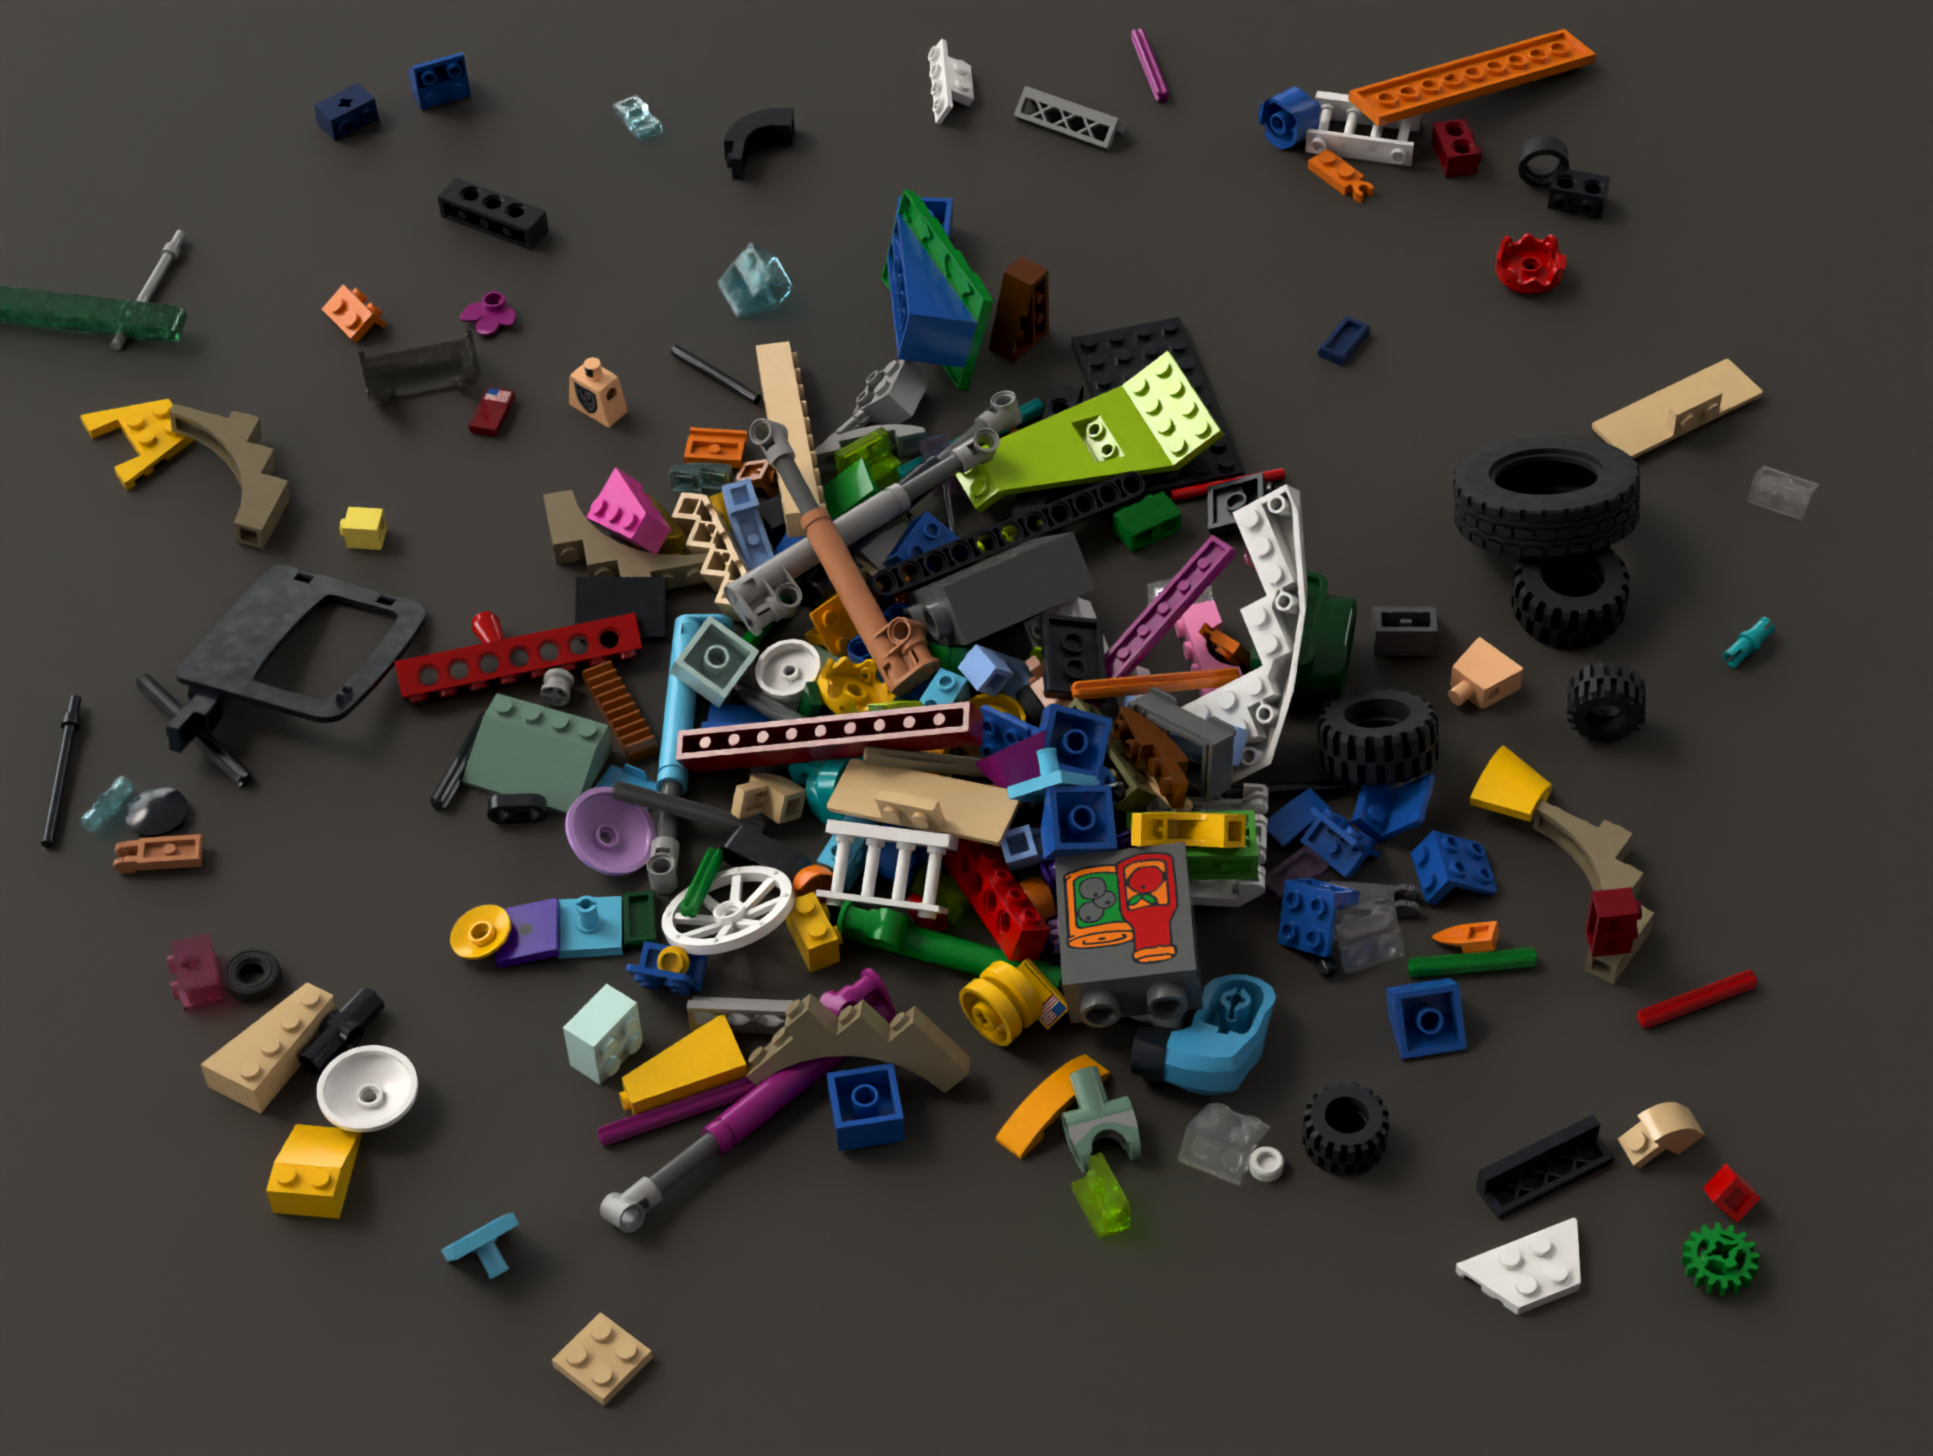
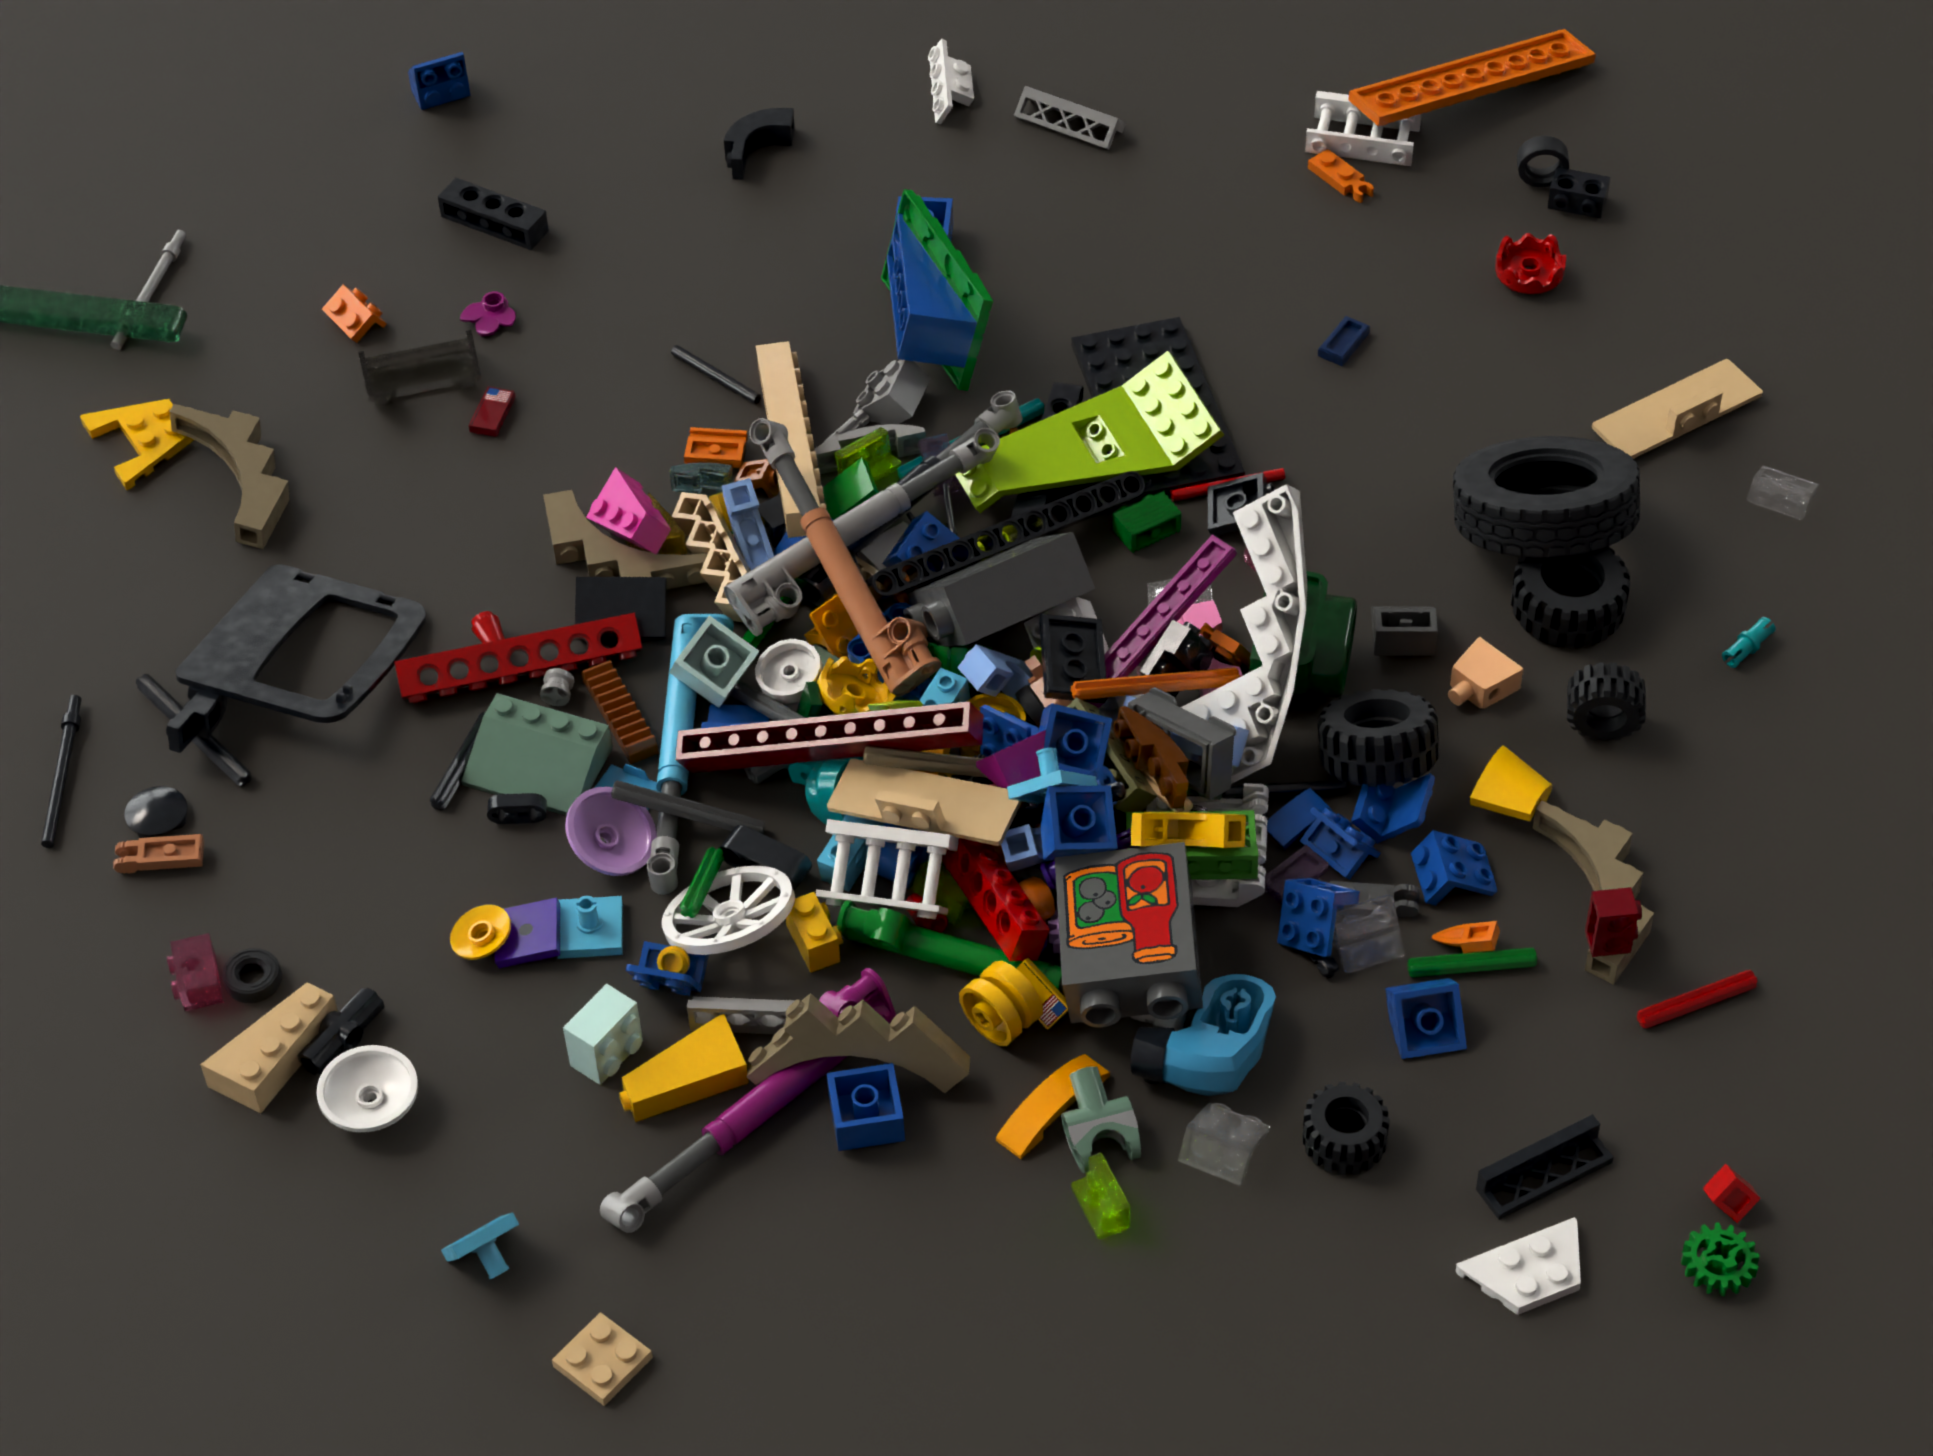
(107, 804): clear light blue pin -> none
(313, 1171): yellow slope -> none
(346, 111): dark blue brick -> none
(364, 528): light yellow brick -> none
(597, 393): light nougat torso -> none
(637, 119): clear light blue slope -> none
(639, 919): dark green tile -> none
(674, 1111): magenta axle -> none
(755, 282): clear light blue slope -> none
(771, 795): tan brick -> none
(812, 878): orange hair -> none
(1021, 310): reddish brown wedge -> none
(1150, 65): magenta axle -> none
(1179, 651): none -> black plate
(1266, 1164): white tile -> none
(1289, 117): blue brick -> none
(1456, 148): dark red brick -> none
(1660, 1128): tan brick -> none

